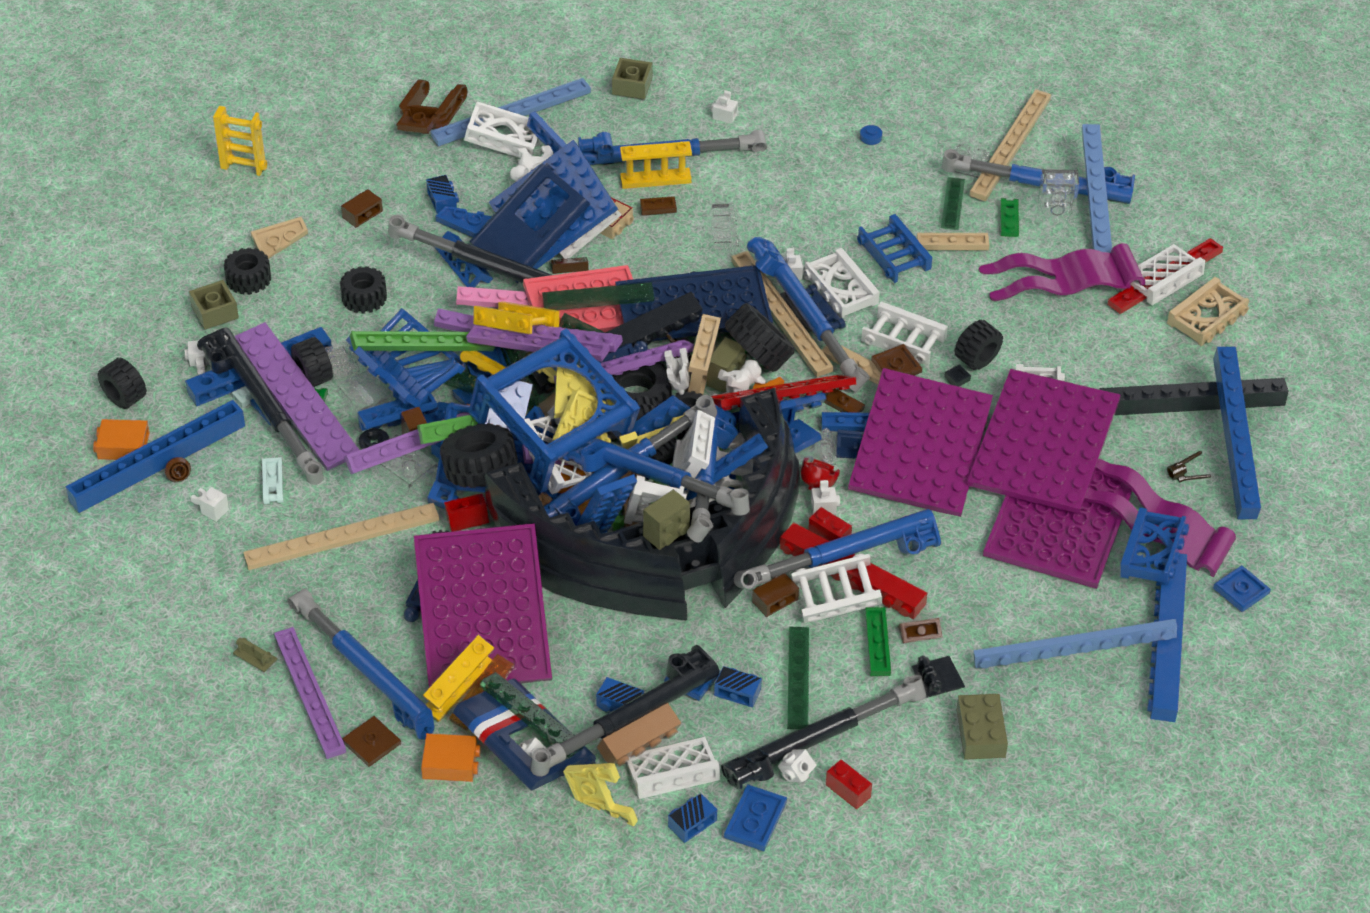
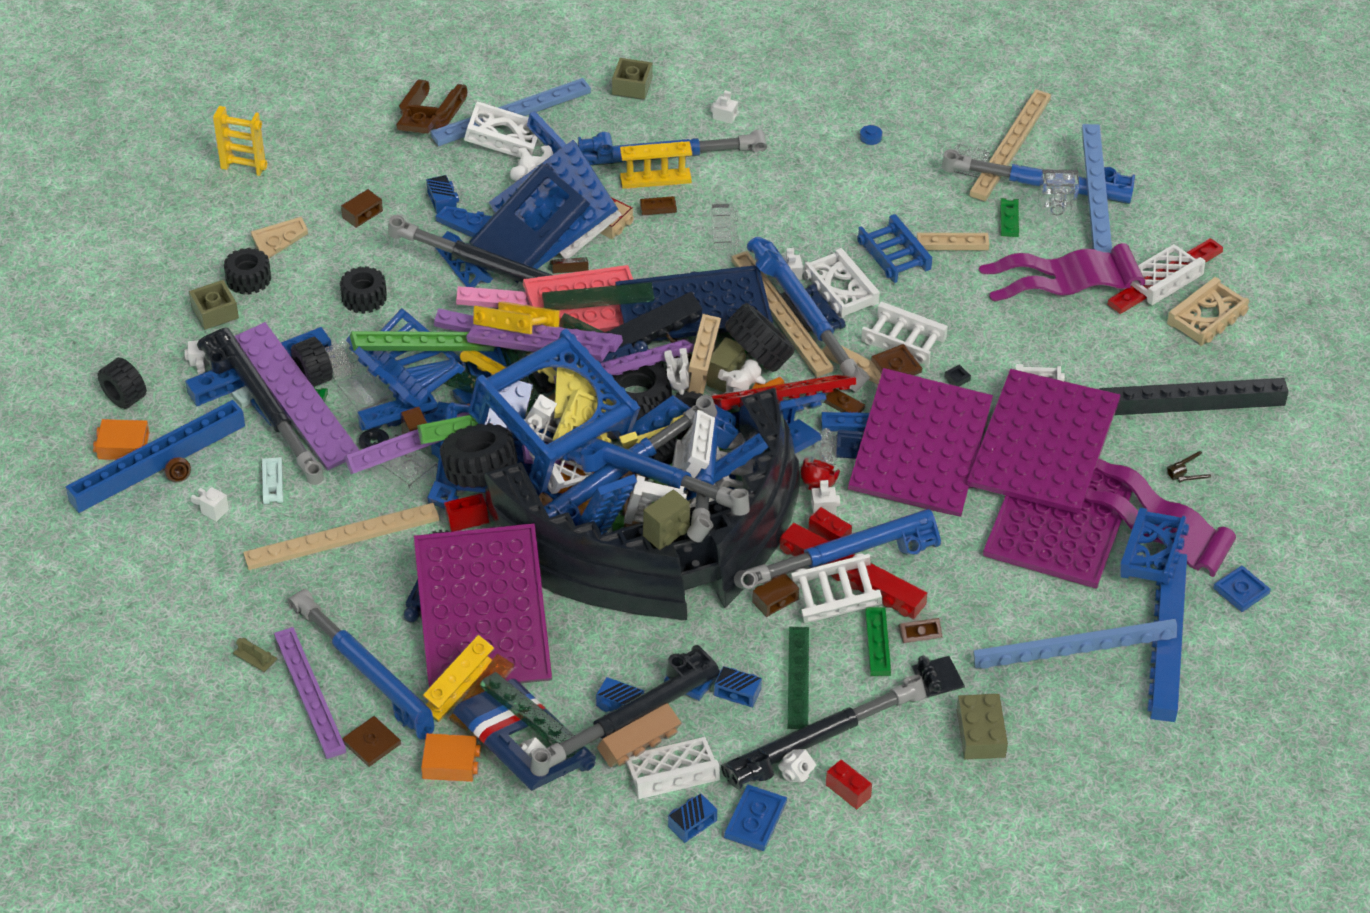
(540, 412): none -> white brick
(590, 788): light yellow wing -> none
(953, 203): clear green plate -> none
(978, 344): black tyre -> none
(1236, 433): blue brick -> none

